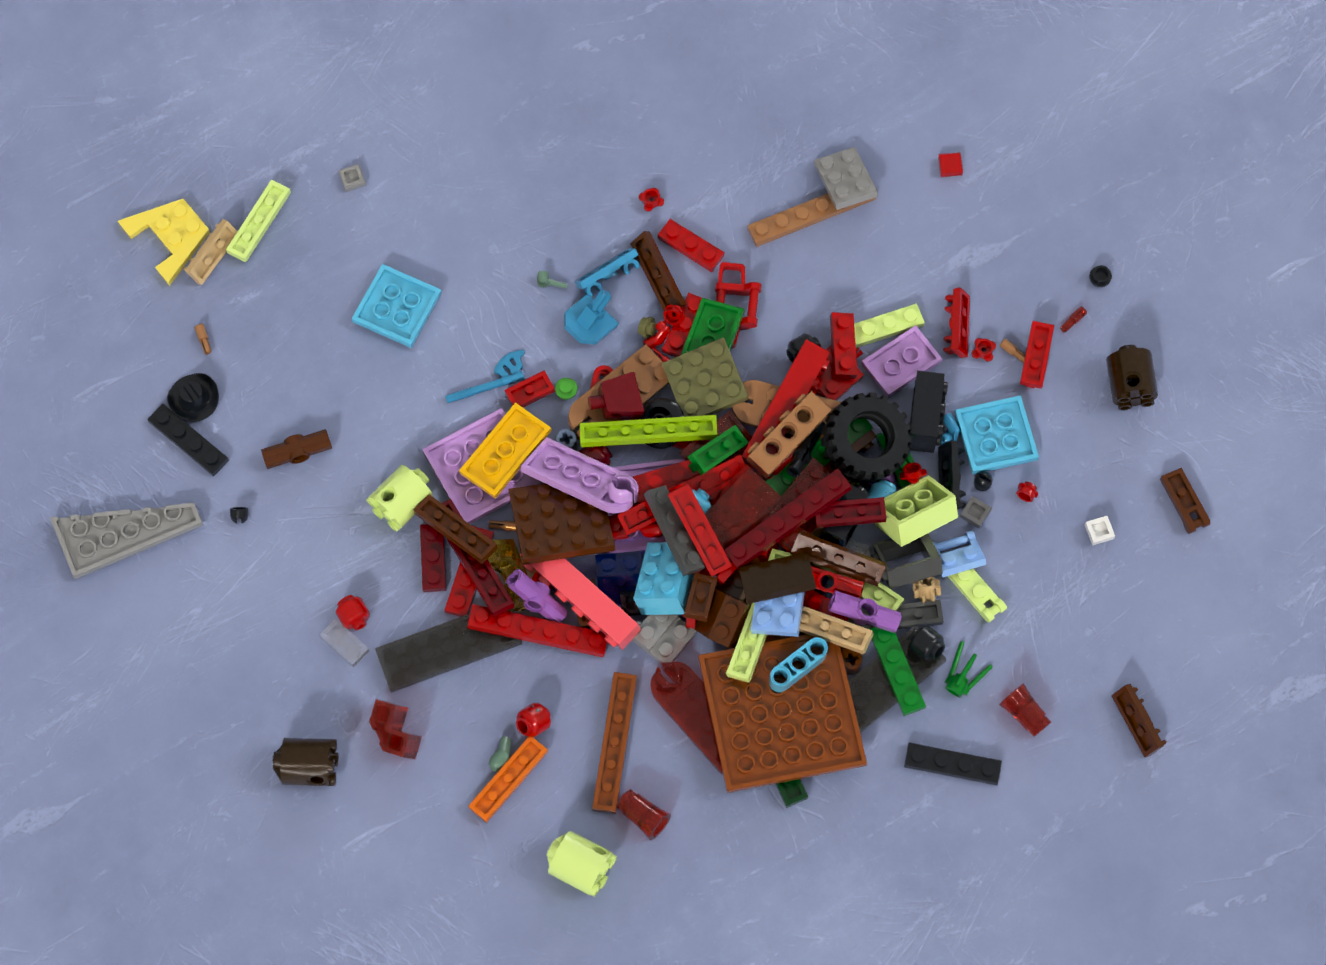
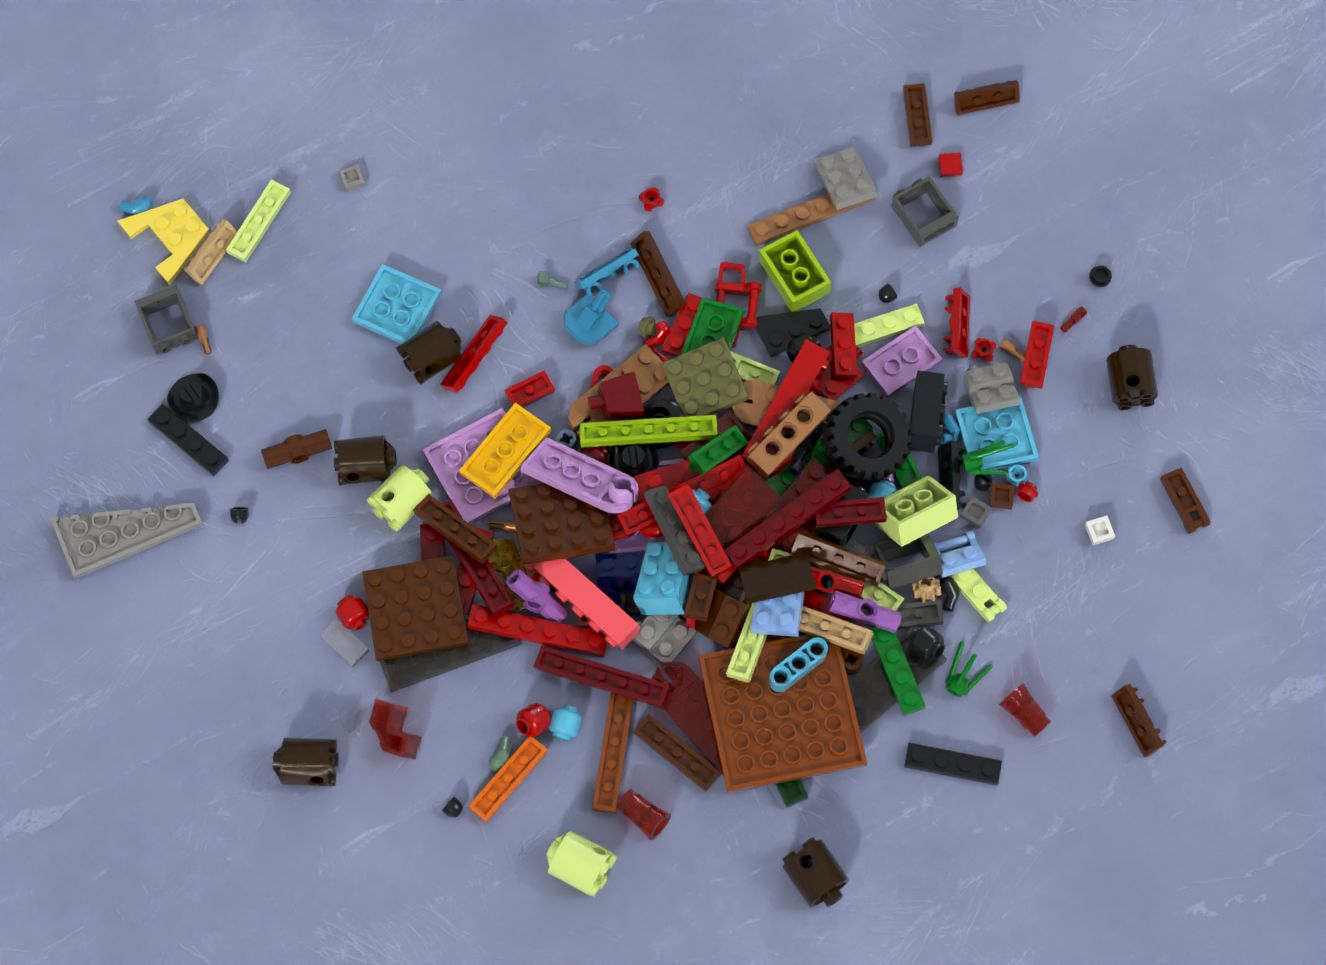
(137, 207): none -> dark azure arm
(157, 302): none -> dark grey window
(364, 460): none -> dark brown cylinder
(415, 608): none -> reddish brown plate
(430, 351): none -> dark brown cylinder
(453, 808): none -> black hinge
(474, 353): none -> red plate
(506, 379): dark azure piece -> none
(565, 723): none -> medium azure head
(566, 388): bright green plate -> none
(602, 677): none -> dark red plate
(634, 458): none -> black hat
(673, 319): red plate -> none
(677, 753): none -> reddish brown plate
(690, 245): red plate -> none
(753, 370): none -> yellowish green plate
(781, 328): none -> black wing
(794, 271): none -> lime brick
(822, 880): none -> dark brown cylinder
(887, 294): none -> black hinge
(912, 472): red plate -> none
(917, 115): none -> reddish brown plate
(936, 228): none -> dark grey window
(952, 592): none -> black arm
(973, 459): none -> green plant
(986, 97): none -> reddish brown plate
(991, 387): none -> light grey plate
(1001, 496): none -> reddish brown plate
(1017, 469): none -> medium azure plate

